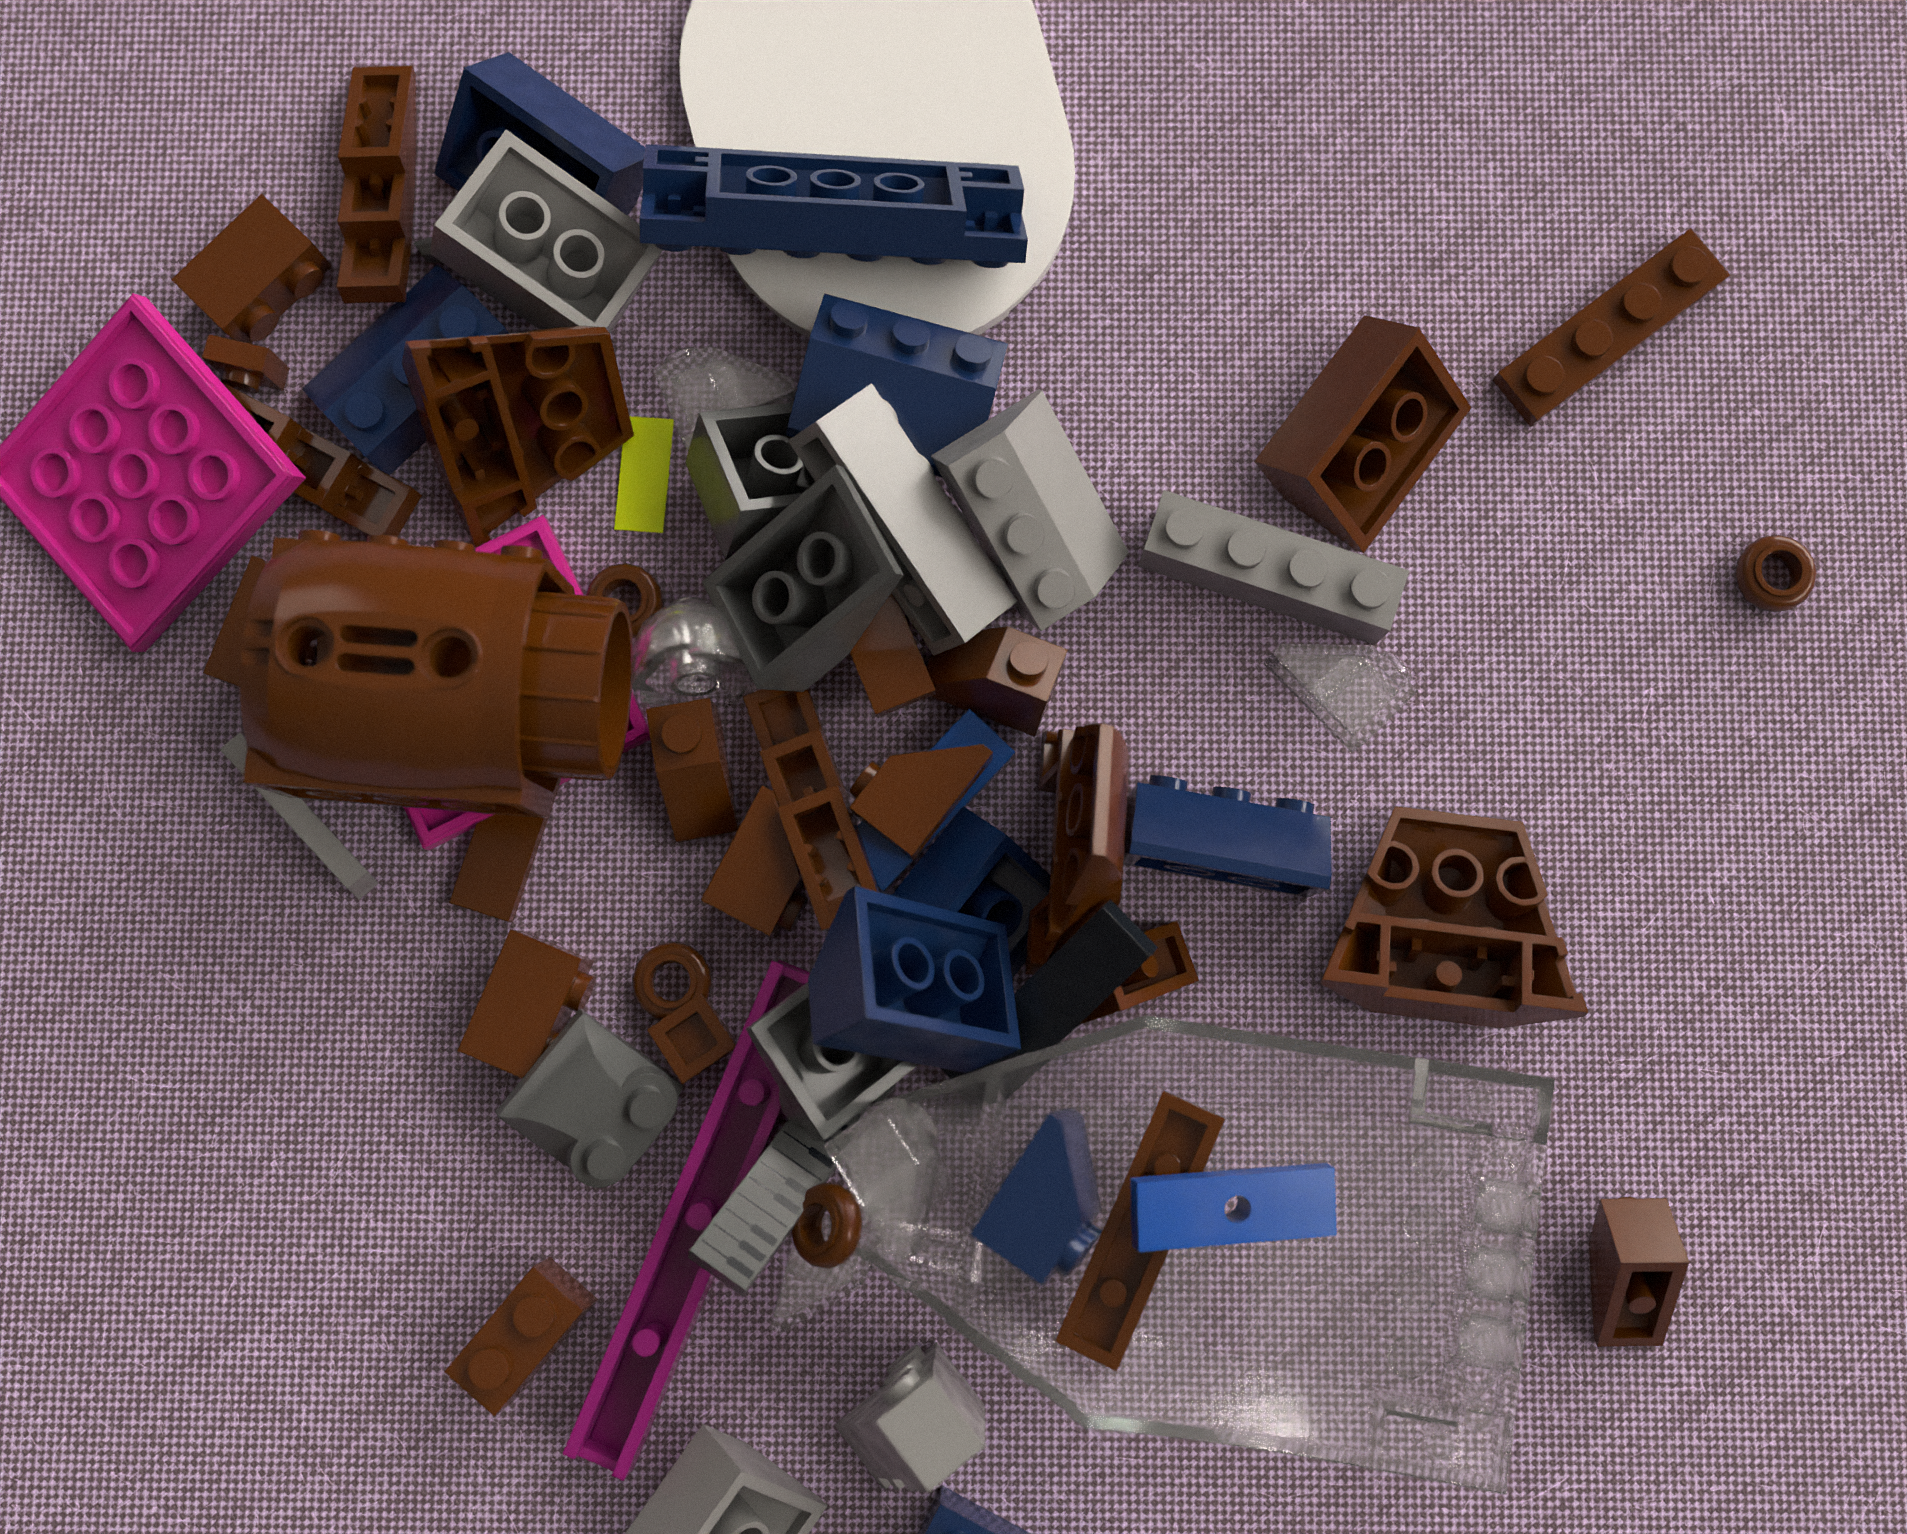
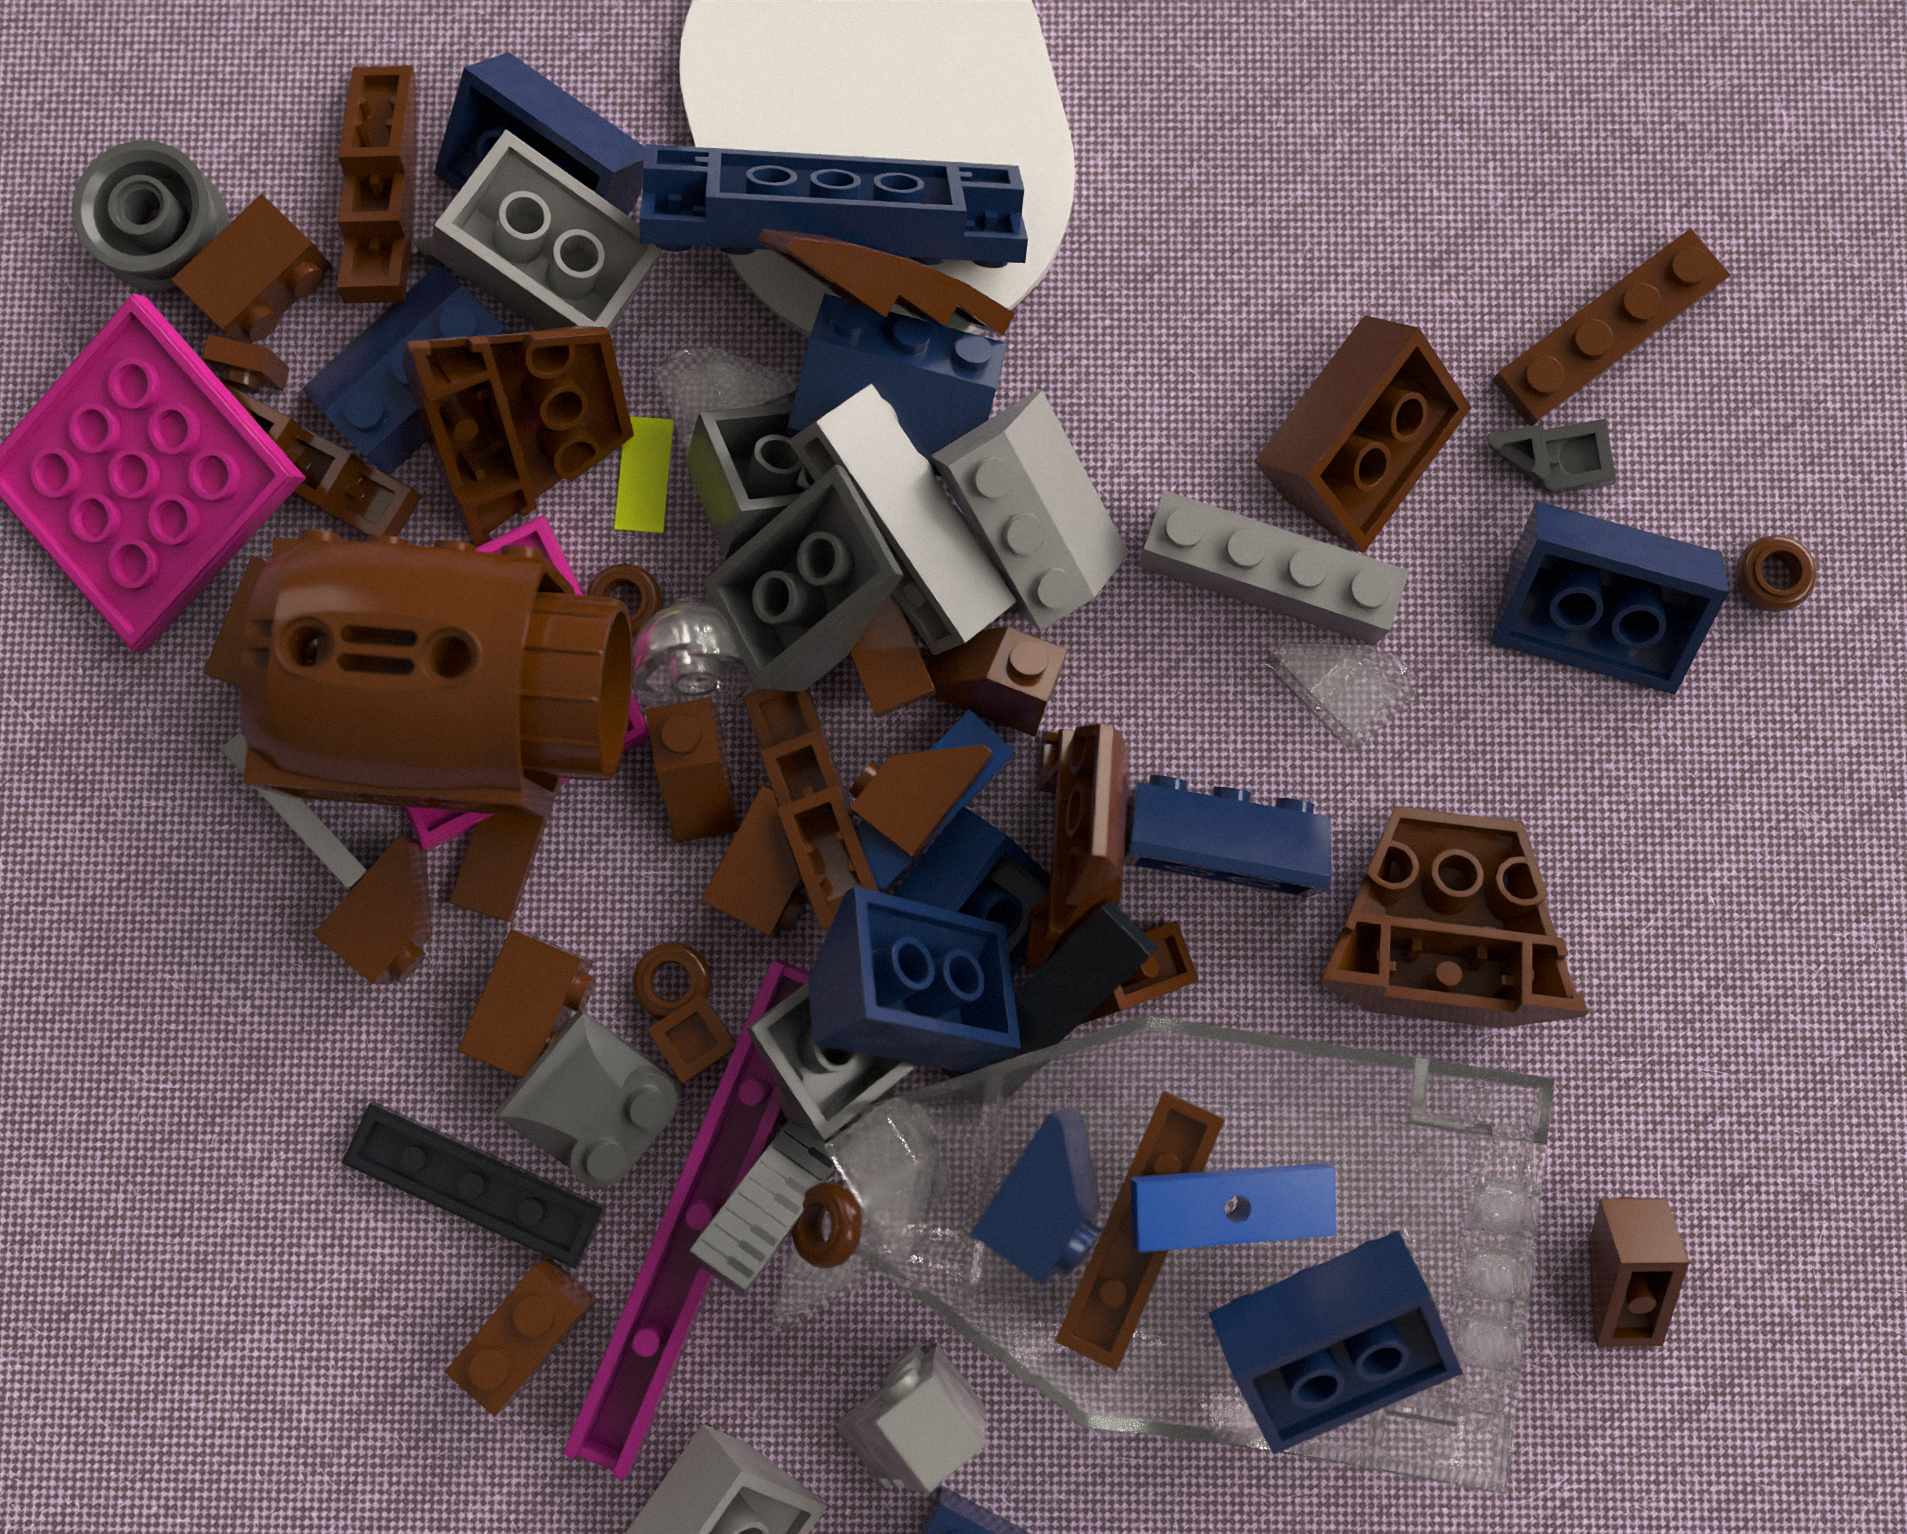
(118, 197): none -> dark grey wheel
(384, 916): none -> reddish brown slope
(474, 1185): none -> black tile
(879, 279): none -> reddish brown slope
(1335, 1342): none -> dark blue slope
(1559, 457): none -> dark grey slope
(1609, 597): none -> dark blue slope

